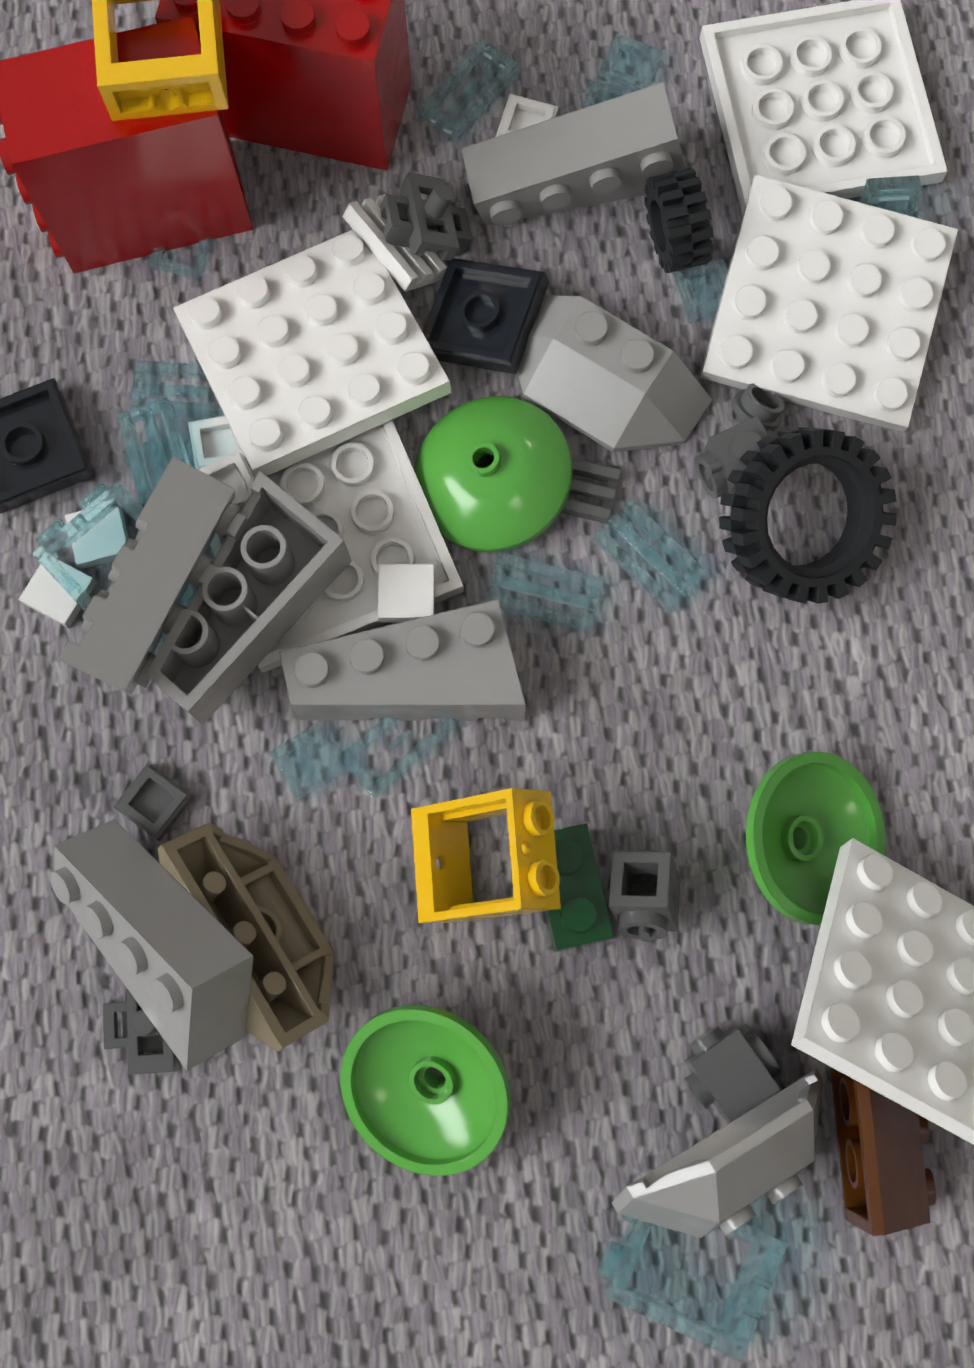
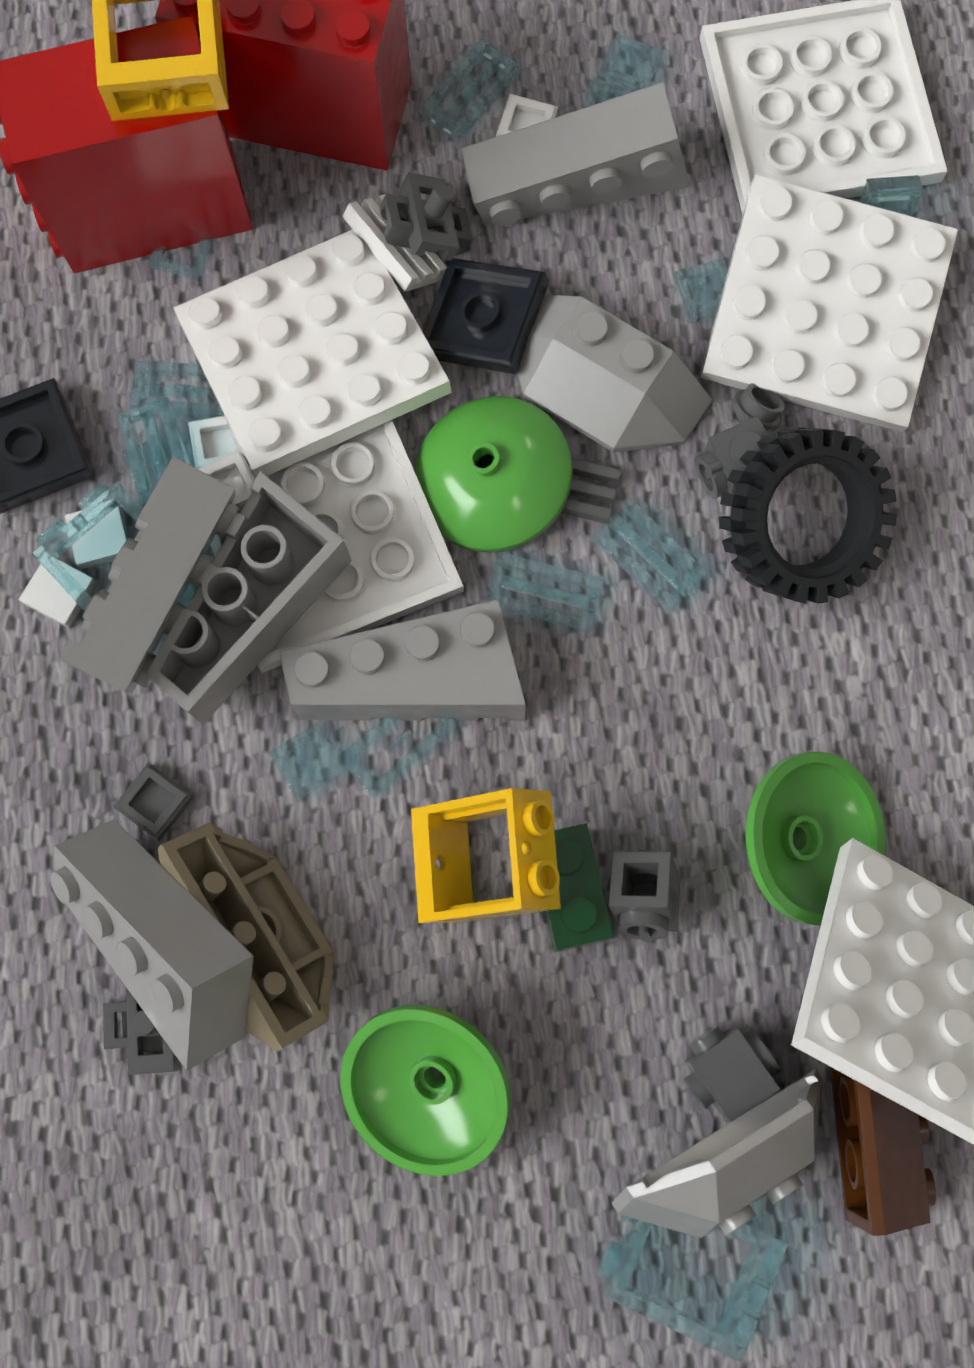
(405, 592): white tile -> none
(679, 220): black tyre -> none

